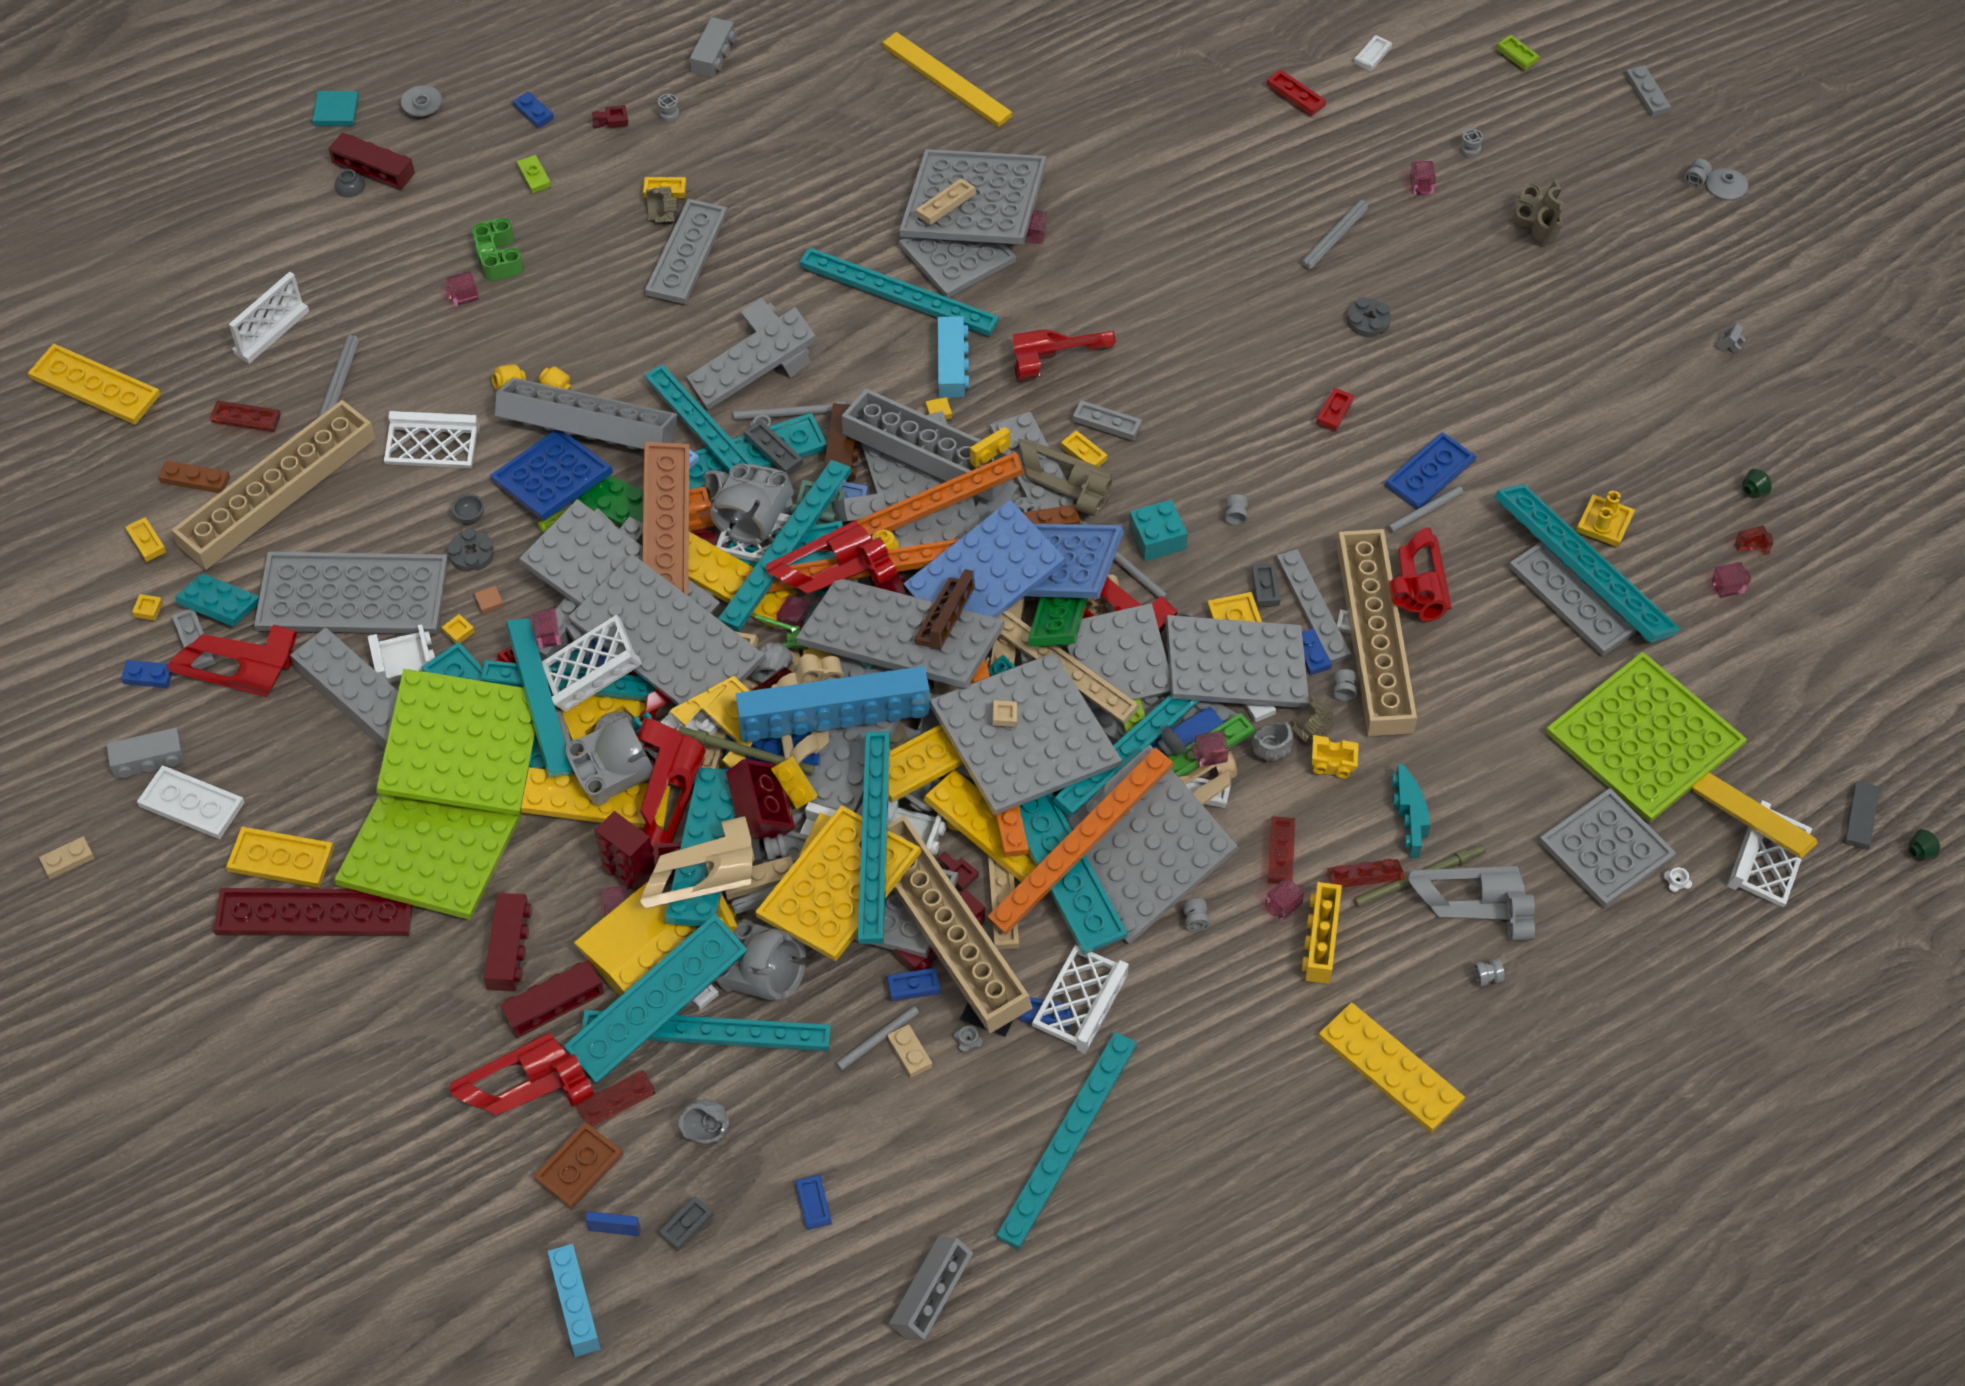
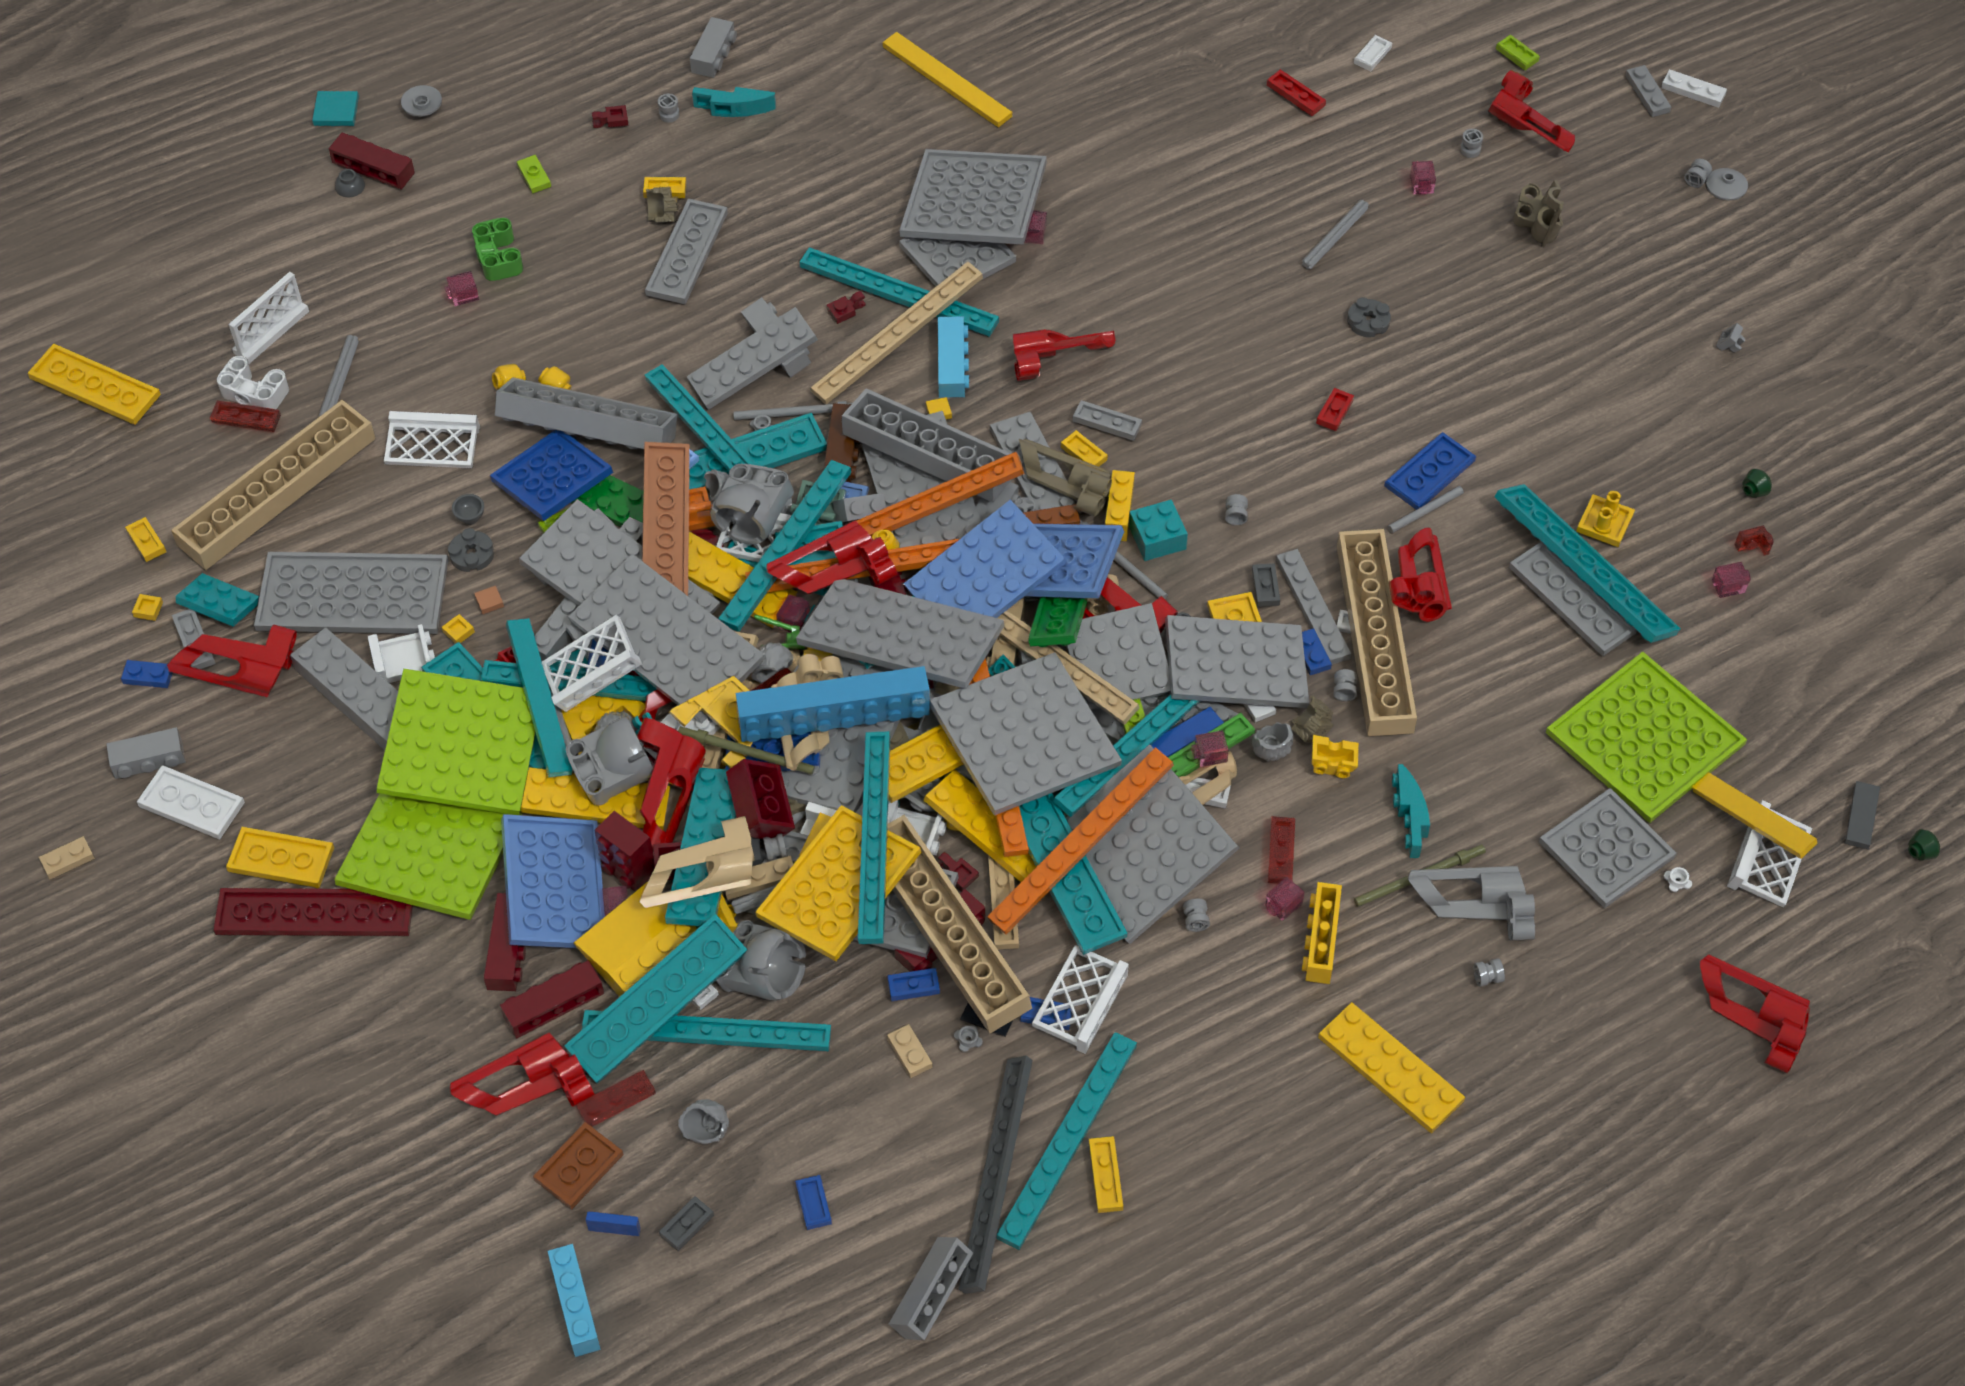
(194, 477): dark orange plate -> none
(237, 385): none -> white beam
(533, 109): blue plate -> none
(546, 628): clear pink brick -> none
(551, 879): none -> medium blue plate
(734, 104): none -> teal slope
(773, 447): dark grey plate -> none
(794, 782): yellow plate -> none
(844, 309): none -> dark red plate
(877, 1038): light grey bar -> none
(896, 333): none -> tan plate
(945, 201): tan plate -> none
(949, 613): reddish brown fence -> none
(990, 447): yellow plate -> none
(996, 1174): none -> dark grey plate
(1004, 713): tan plate -> none
(1105, 1174): none -> yellow plate
(1120, 500): none -> yellow brick
(1171, 742): dark grey piece -> none
(1366, 873): clear red plate -> none
(1513, 111): none -> red panel
(1694, 88): none -> white plate
(1780, 1020): none -> red panel

